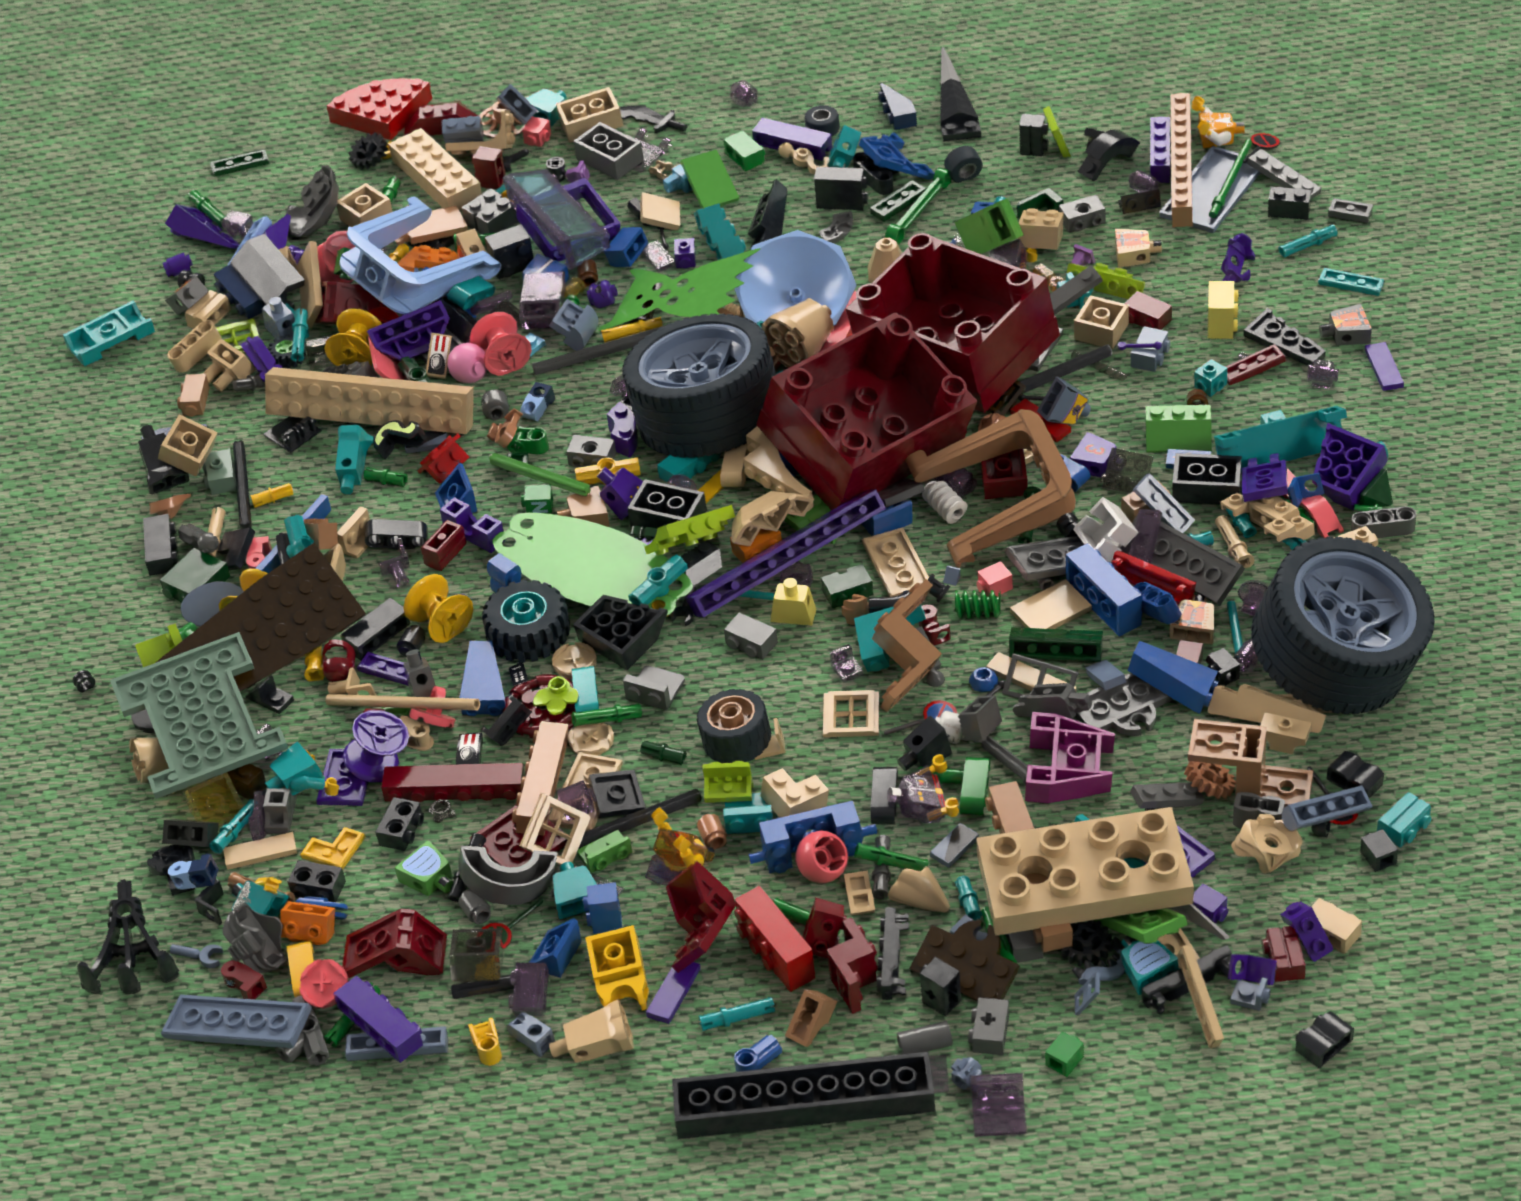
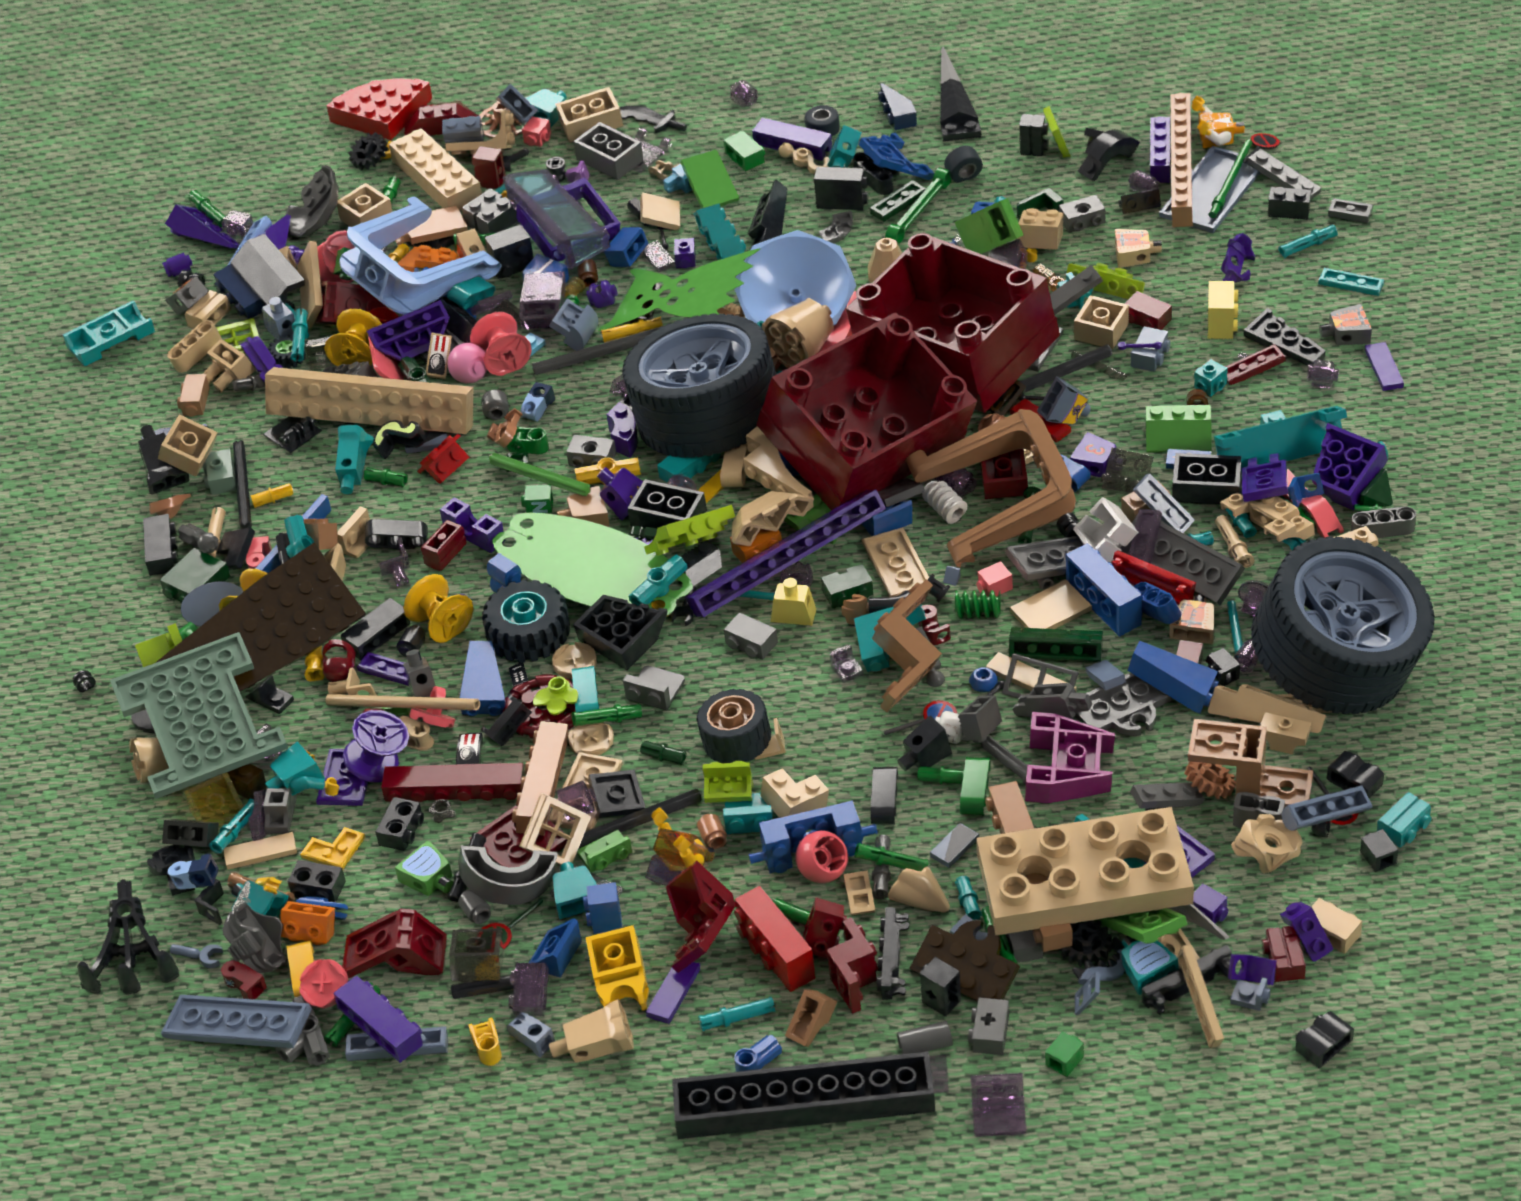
(239, 163): dark green tile -> none
(457, 486): blue slope -> none
(871, 713): tan piece -> none
(922, 796): torso -> none
(963, 1071): sand blue gear -> none
(1082, 256): medium lavender brick -> none

